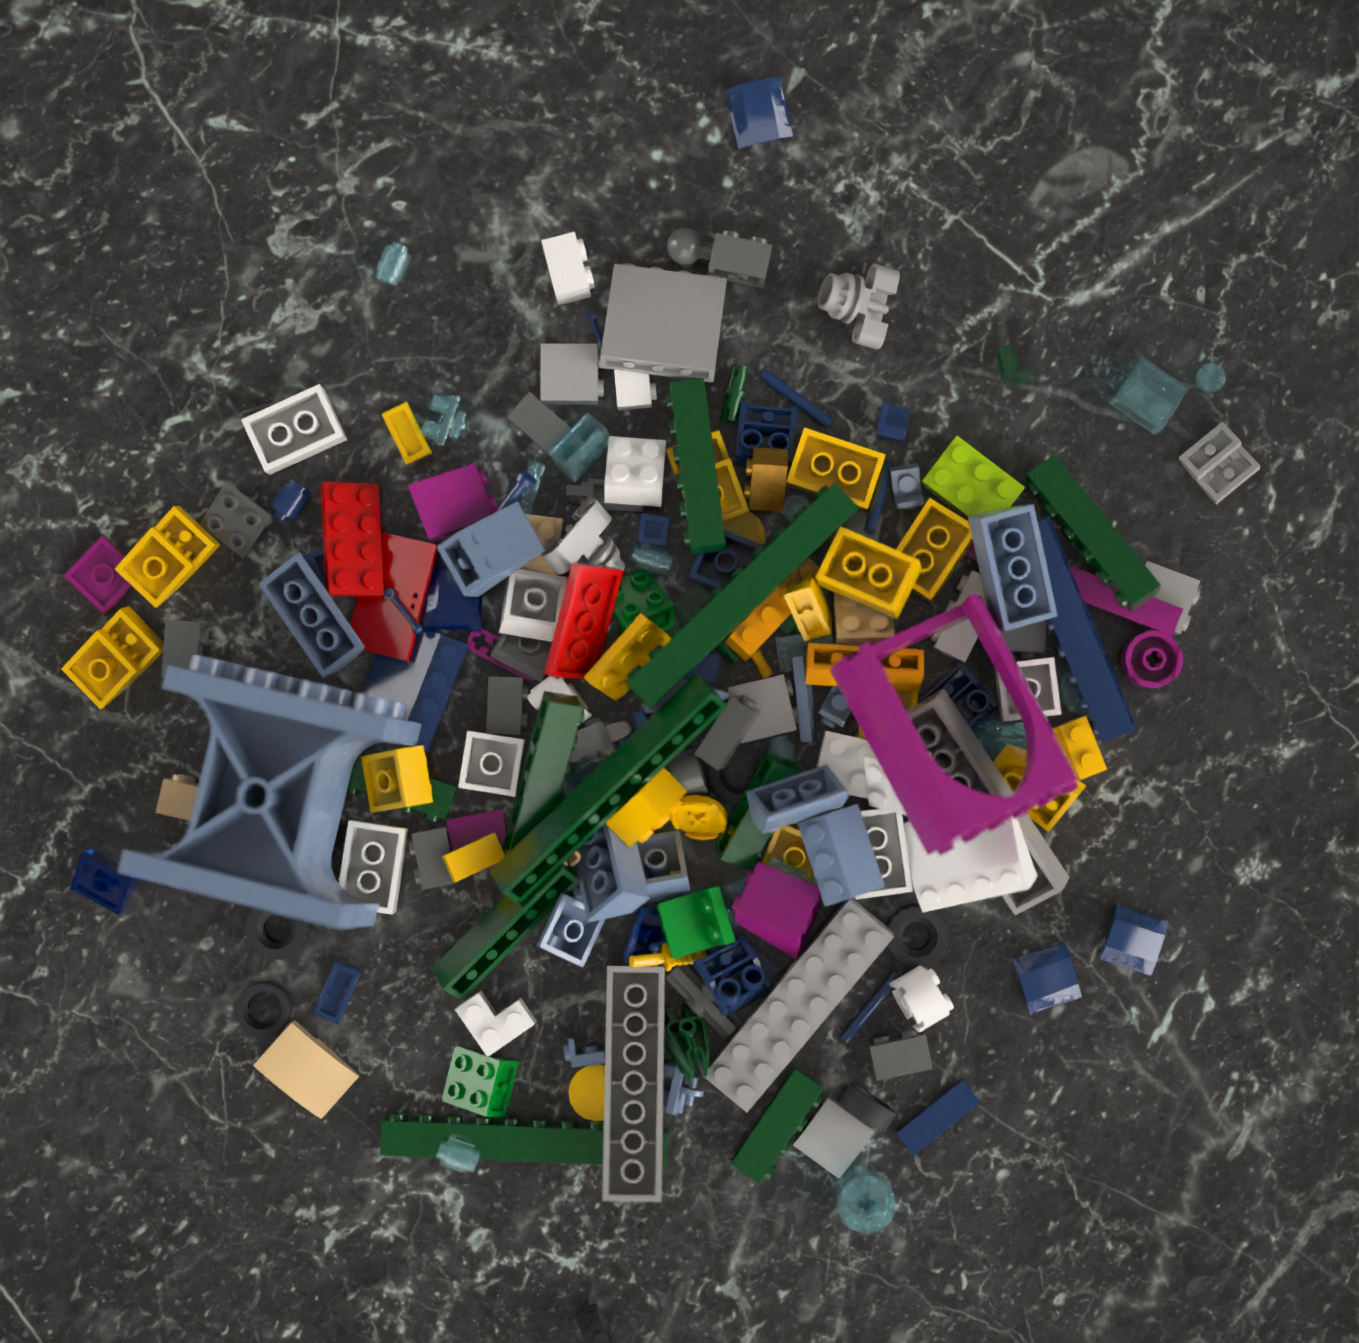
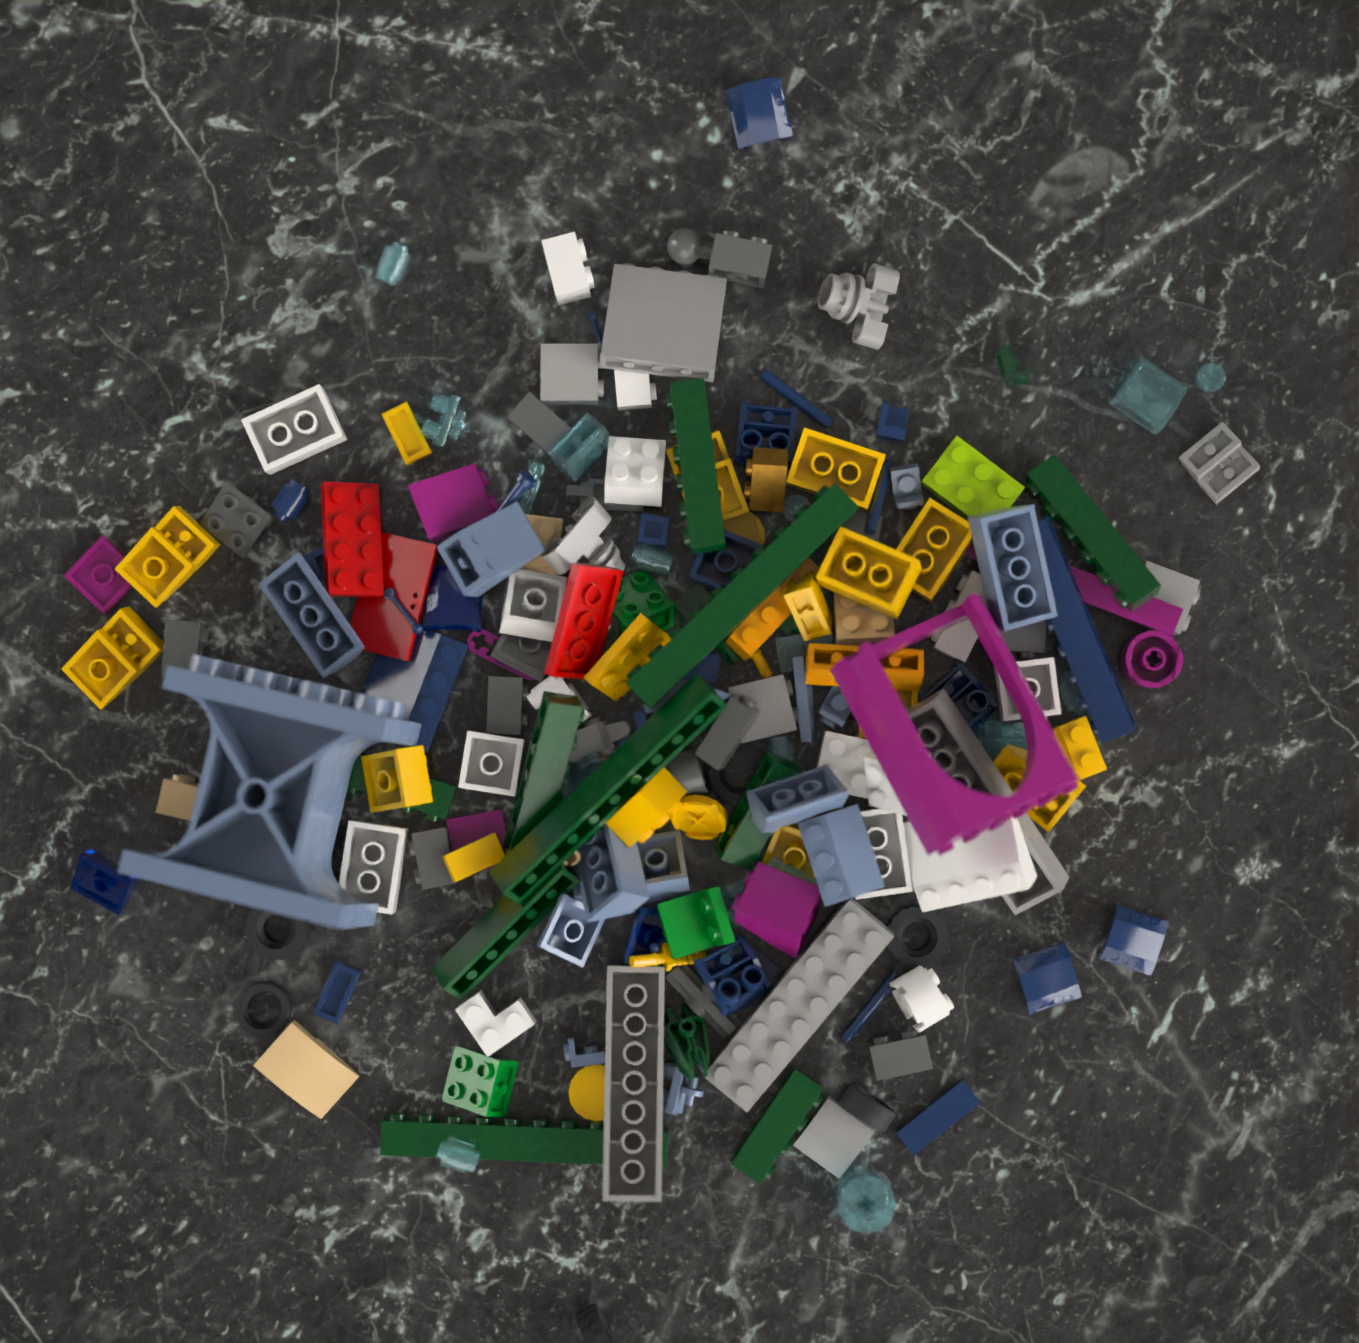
(734, 394): dark green pin -> none

